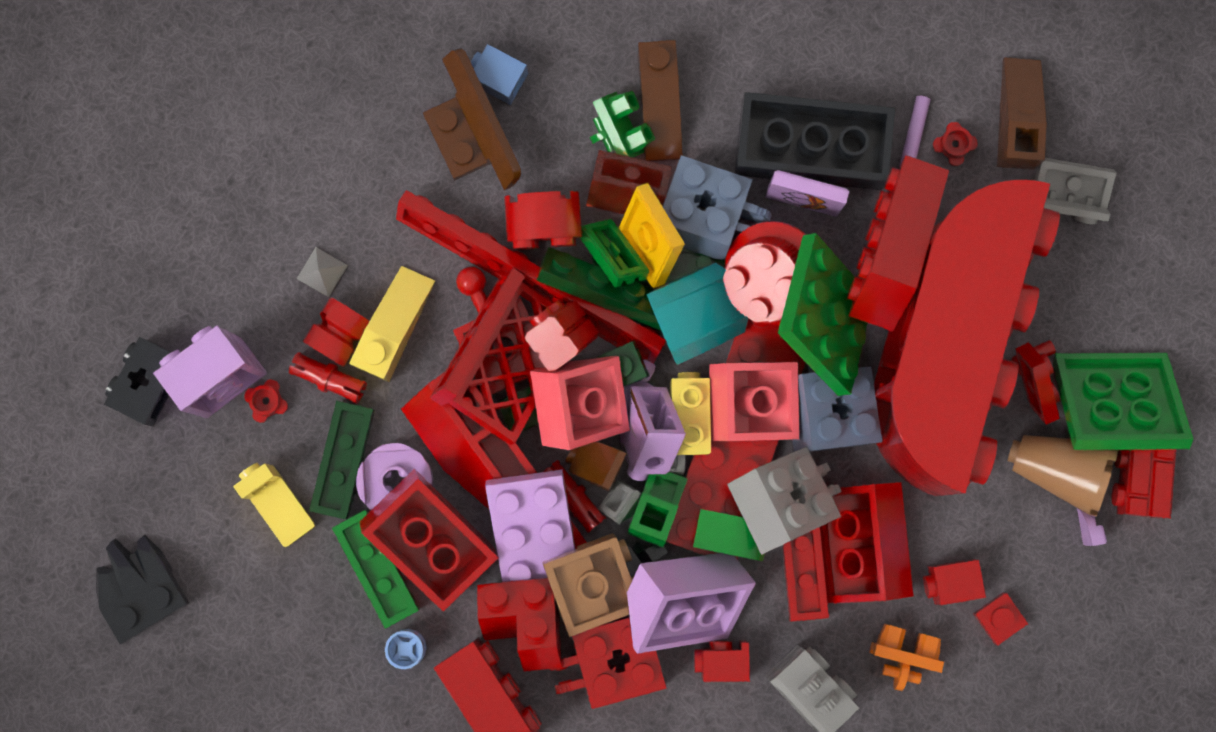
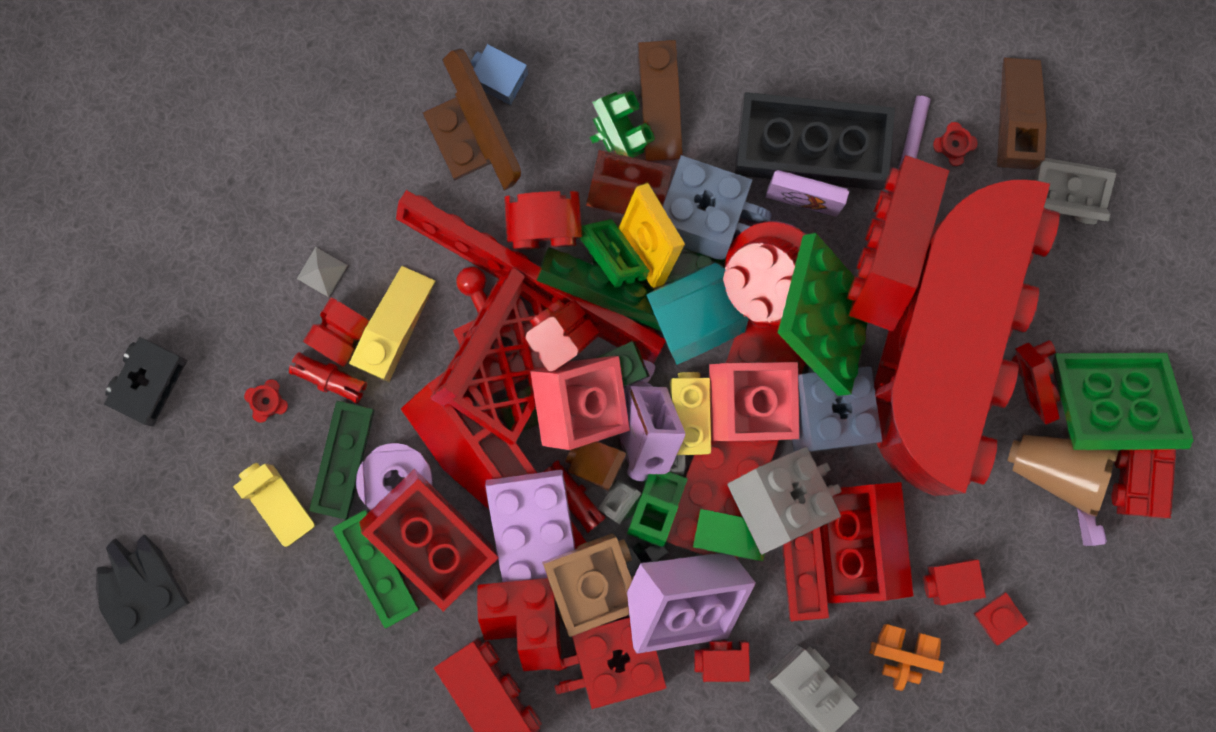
(209, 371): lavender brick -> none
(401, 653): light blue wheel -> none

